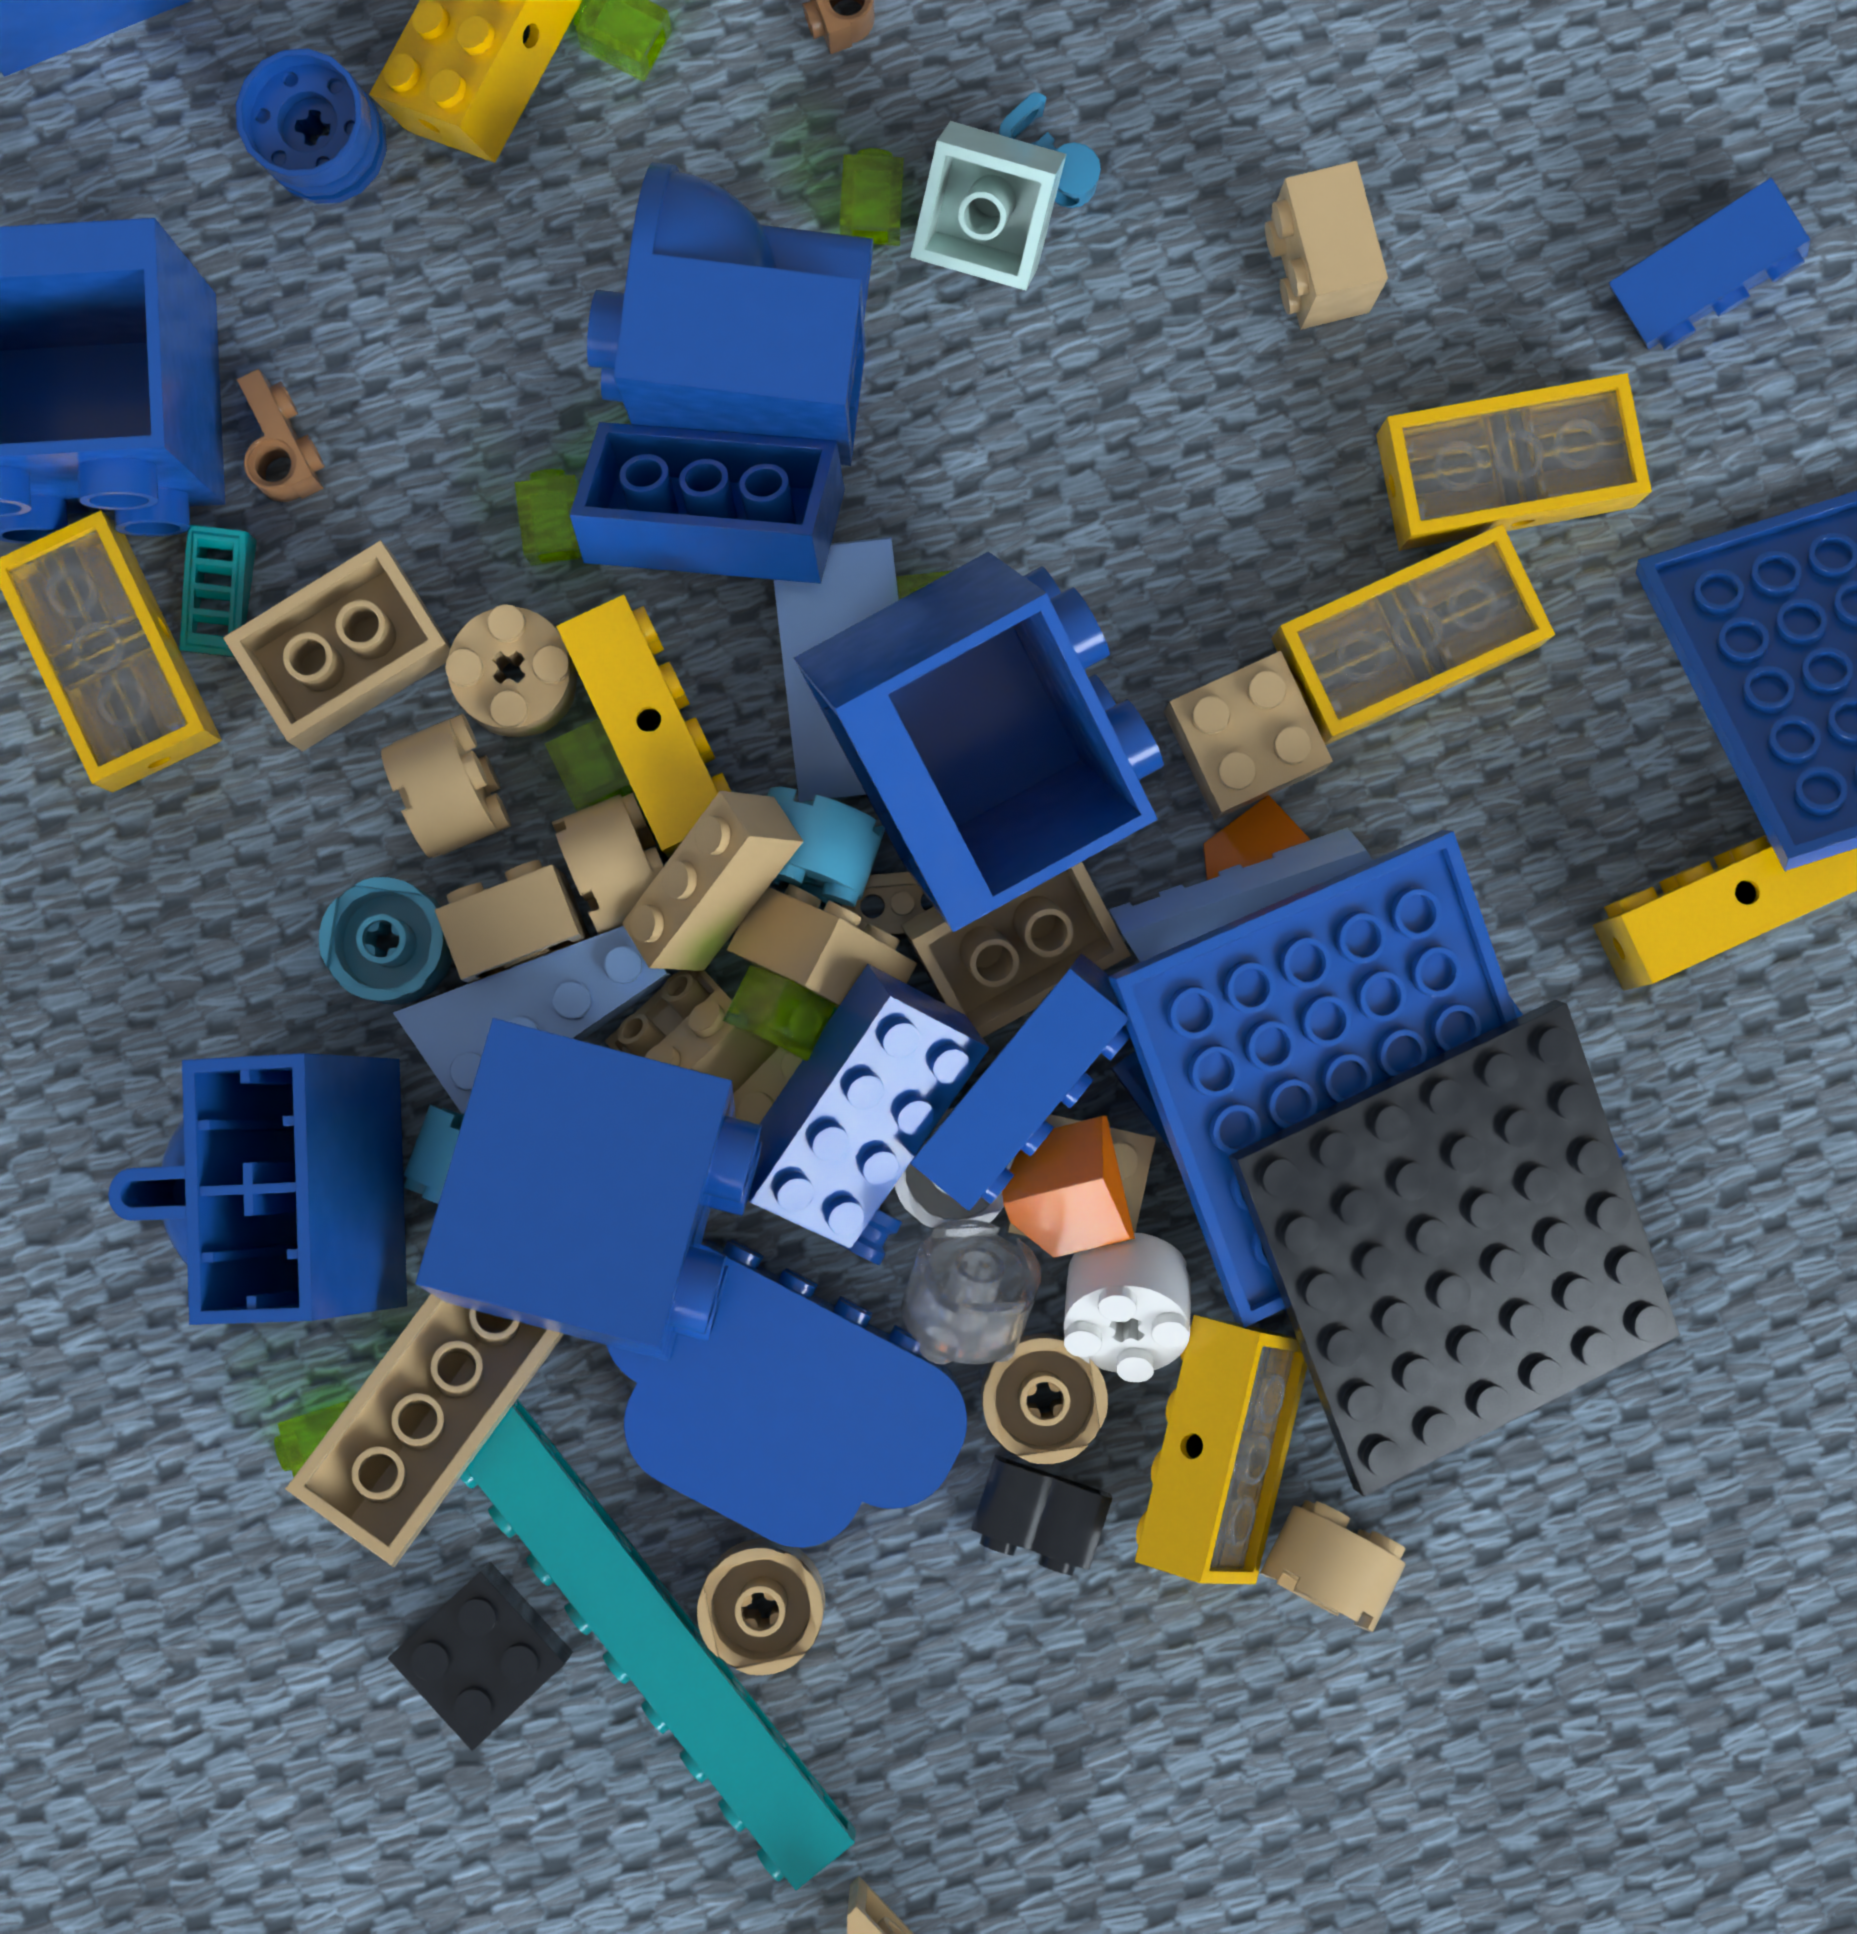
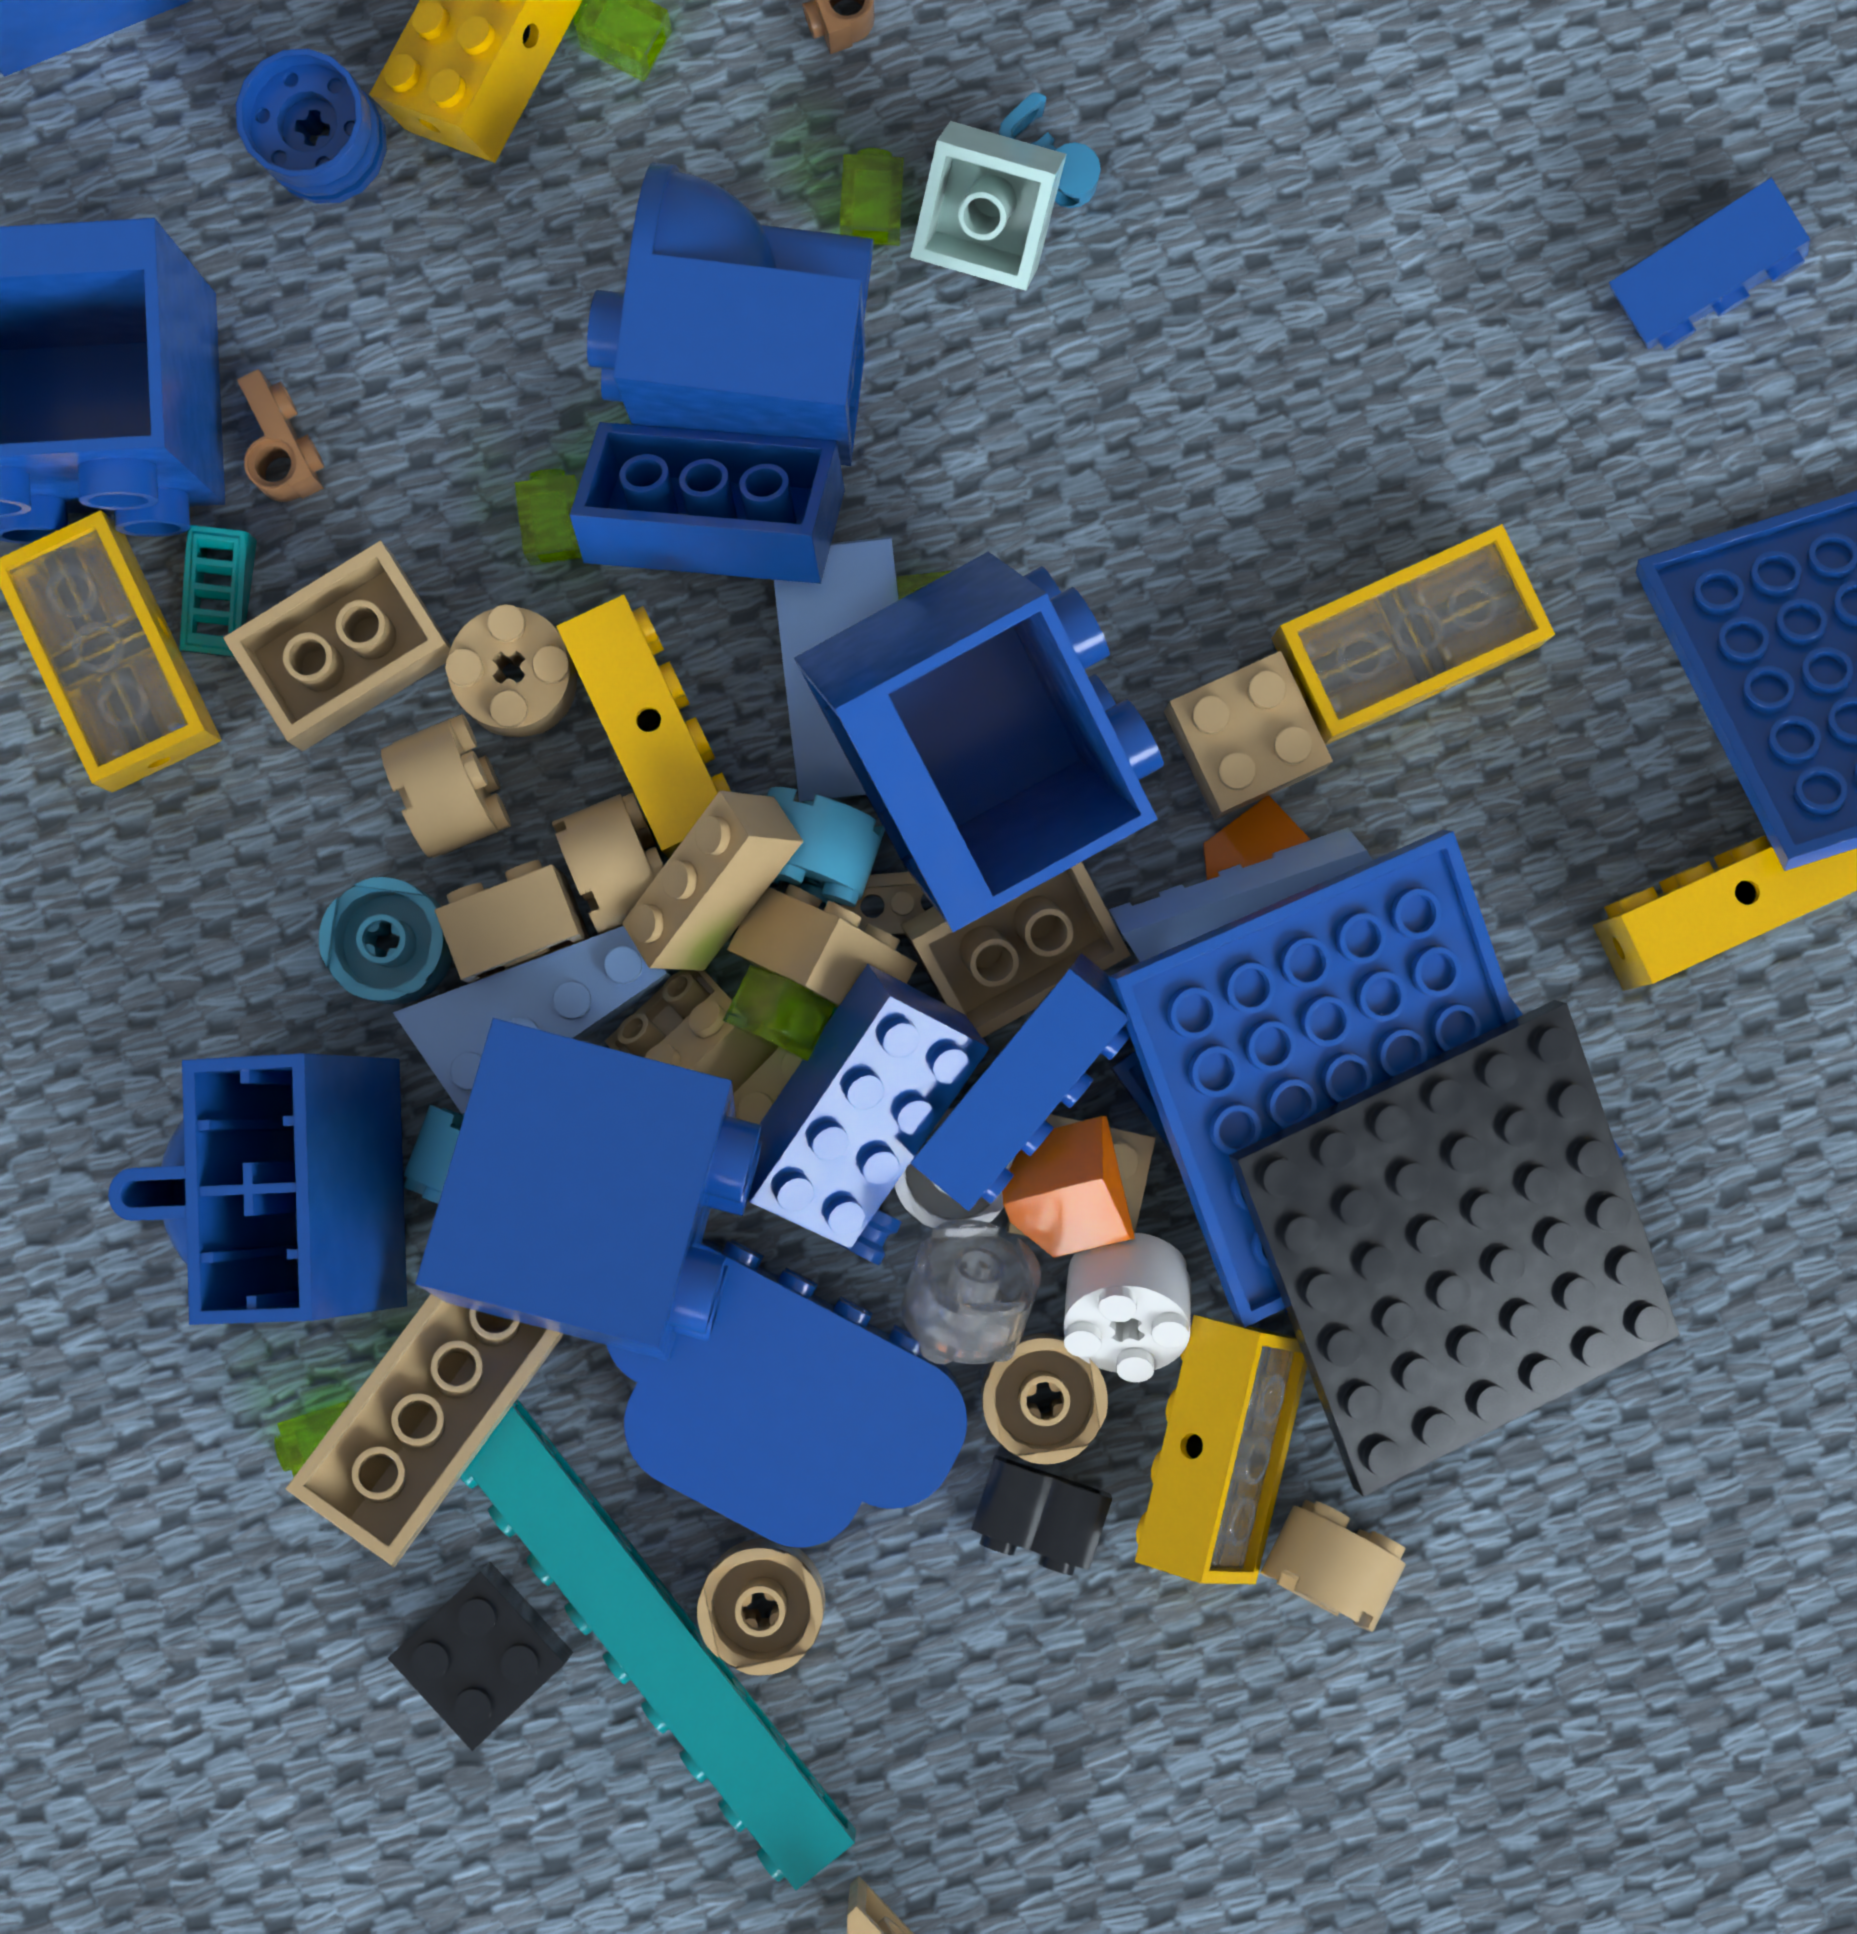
(588, 765): clear neon green brick -> none
(1326, 246): tan brick -> none
(1513, 461): brick -> none

